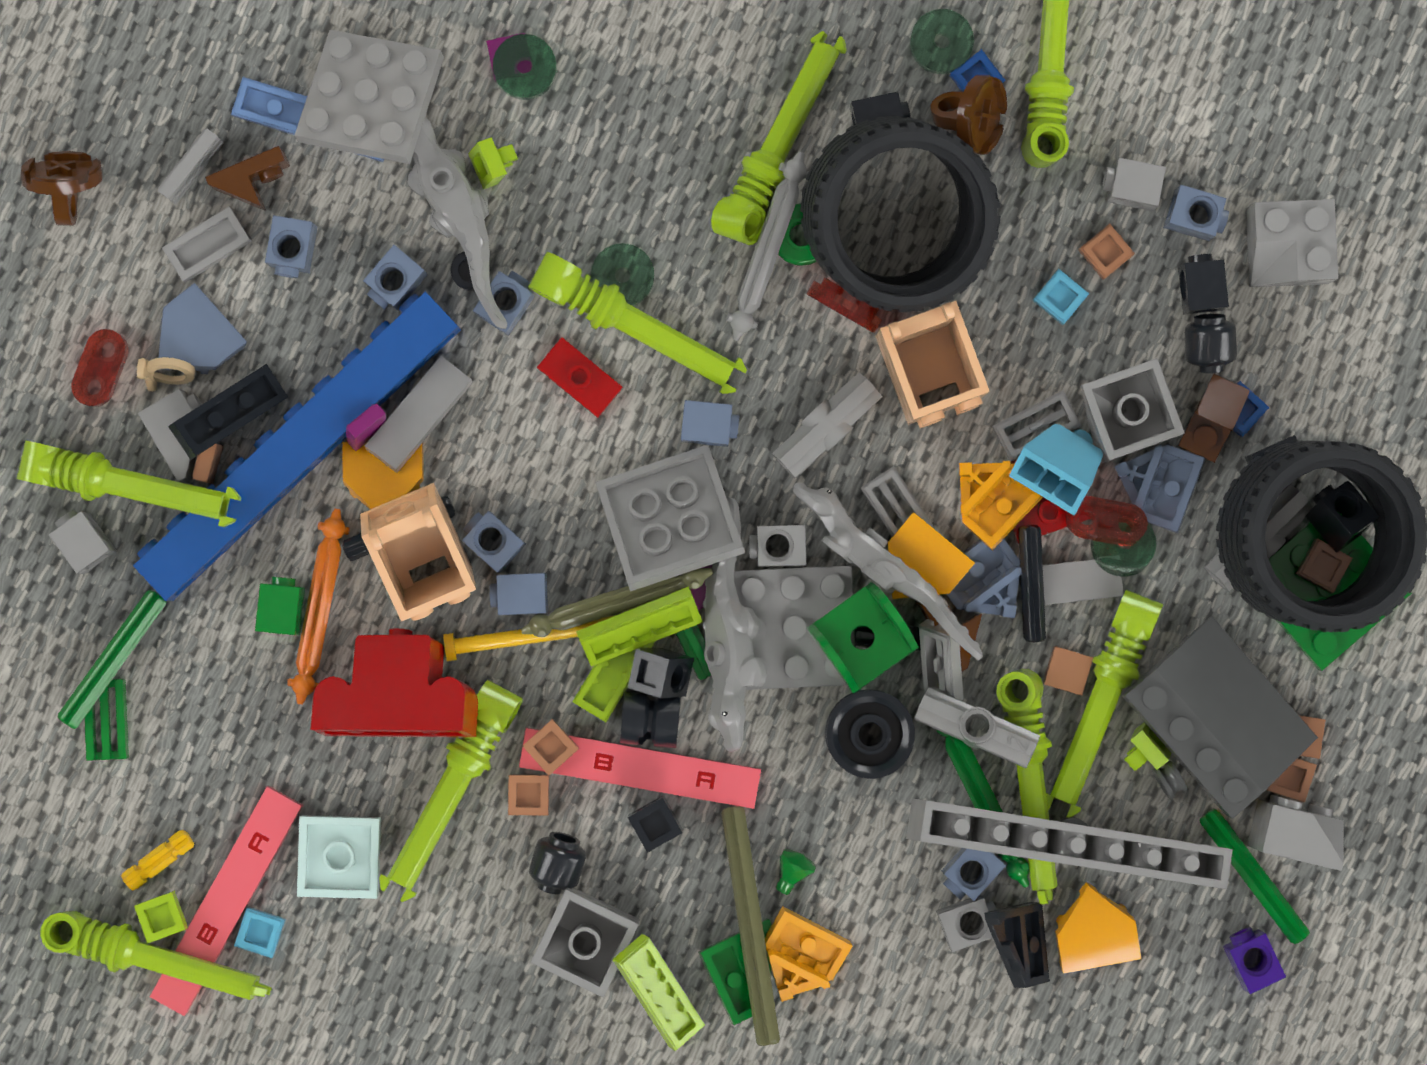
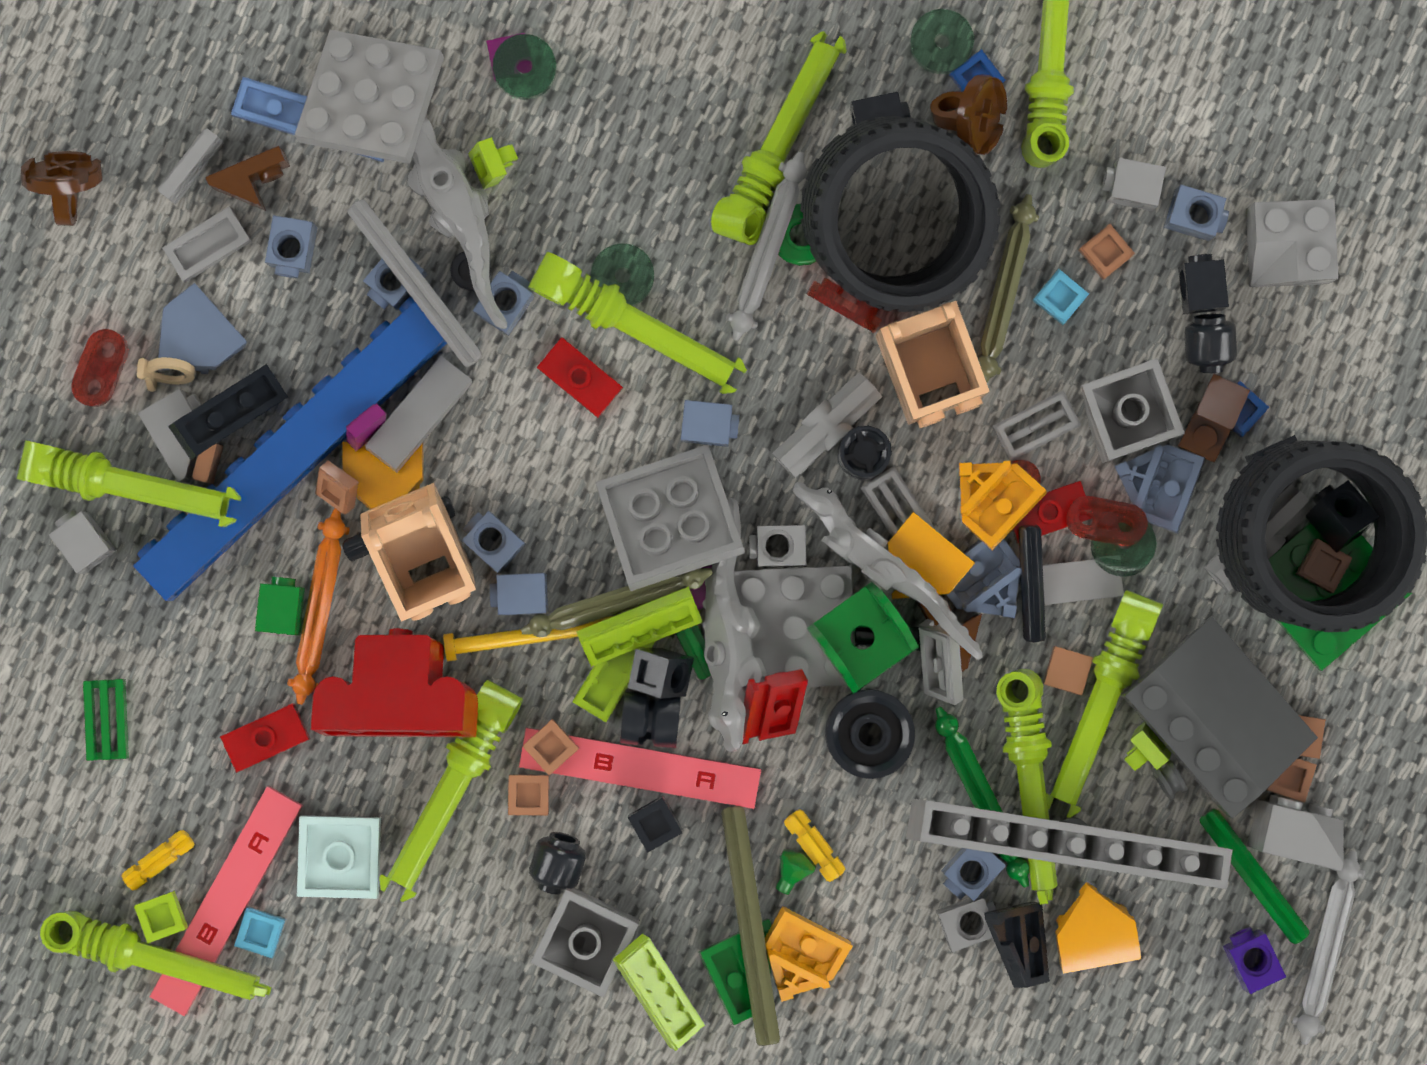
(111, 659): green axle -> none
(265, 737): none -> red plate
(336, 487): none -> nougat tile
(414, 283): none -> light grey axle
(774, 705): none -> red plate
(814, 845): none -> yellow axle
(864, 452): none -> black wheel
(952, 716): light grey piece -> none
(1006, 286): none -> olive wheel
(1059, 466): medium azure torso -> none
(1328, 949): none -> light grey wheel

